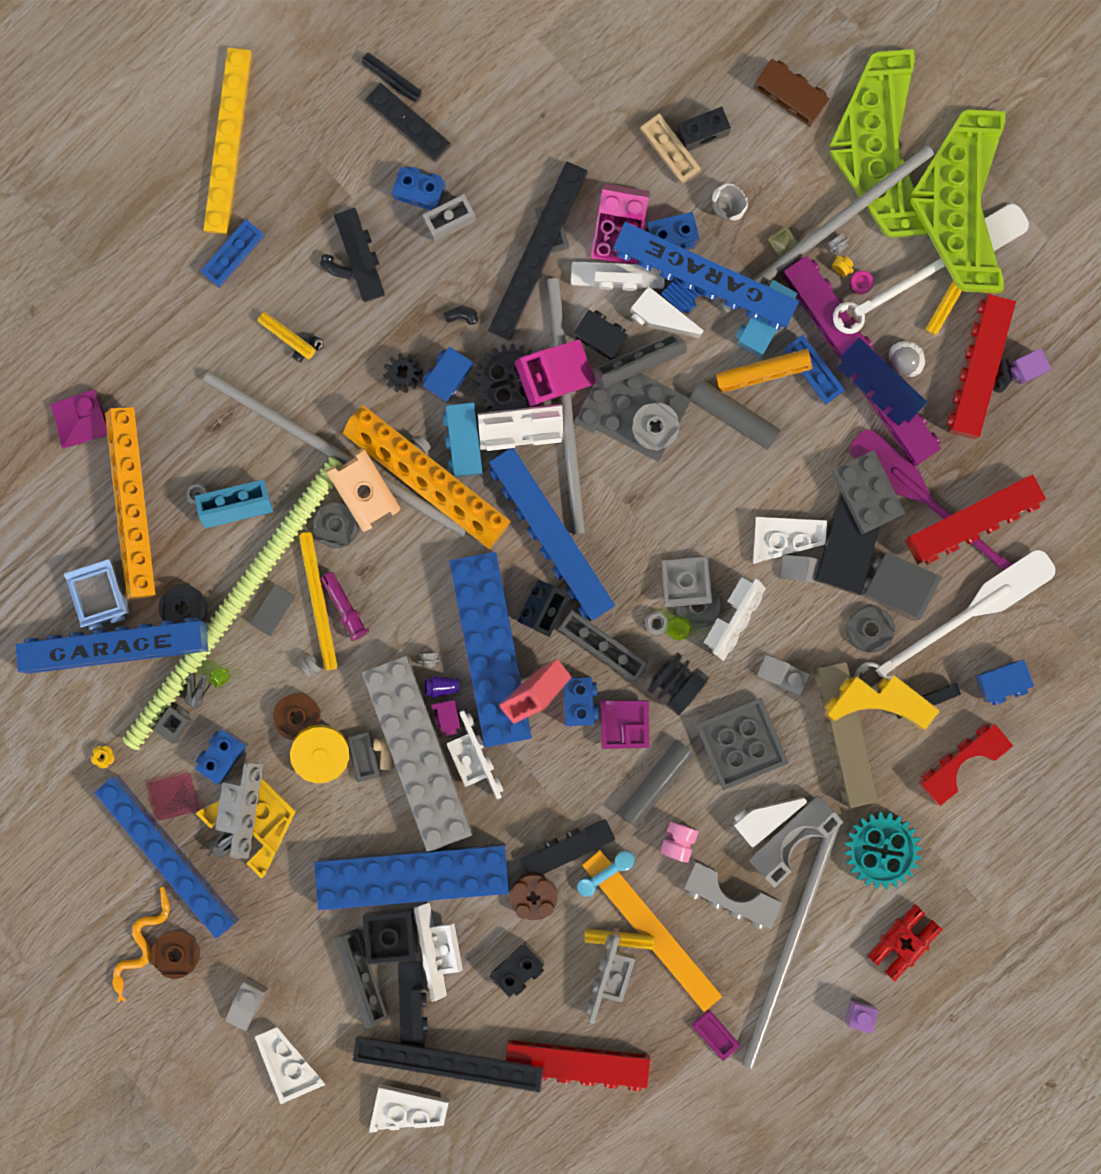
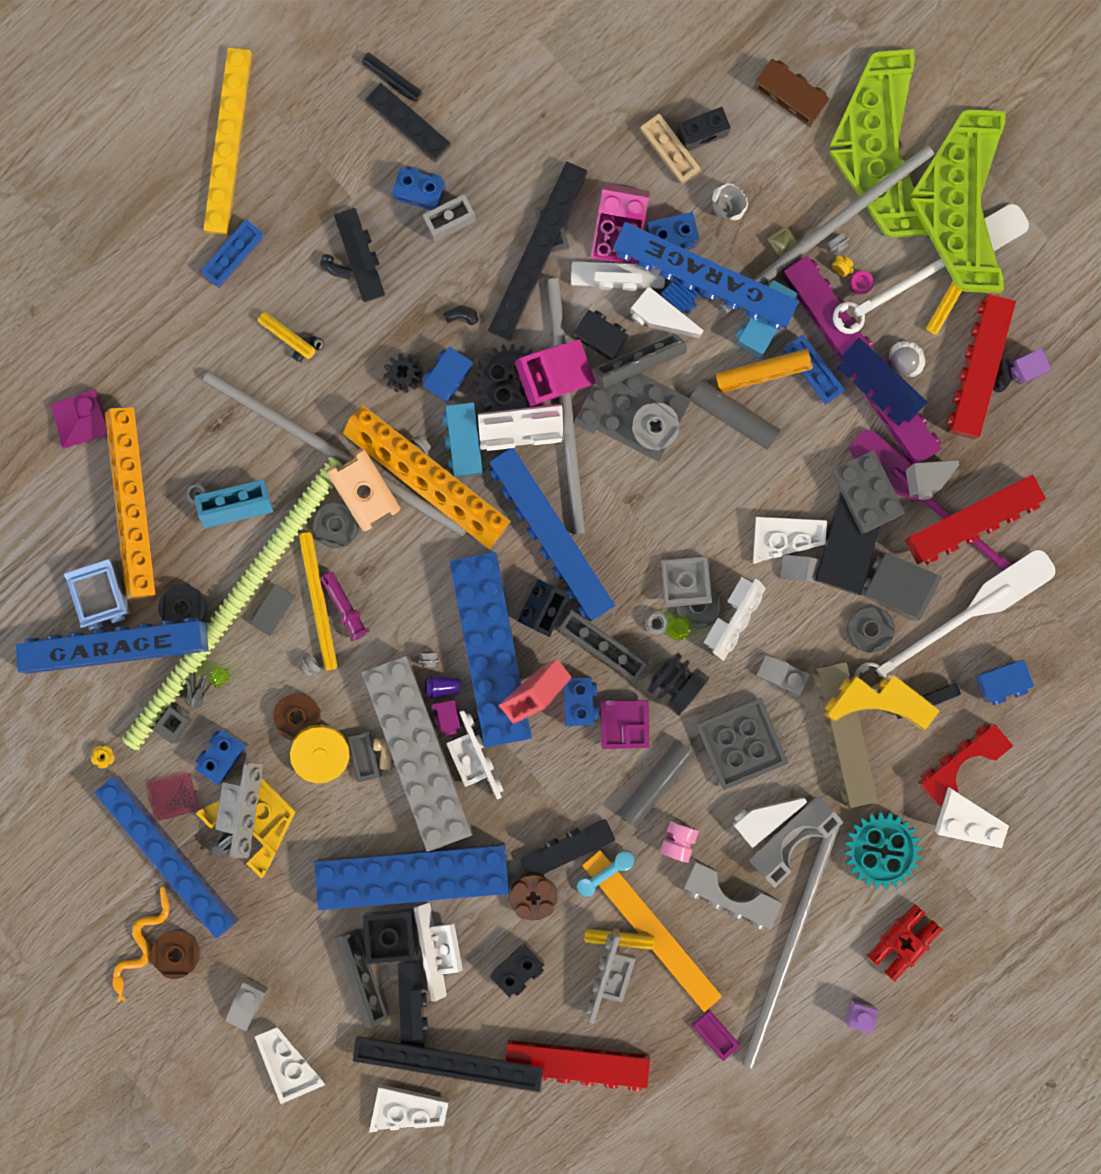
(929, 478): none -> light grey slope
(969, 822): none -> white wing

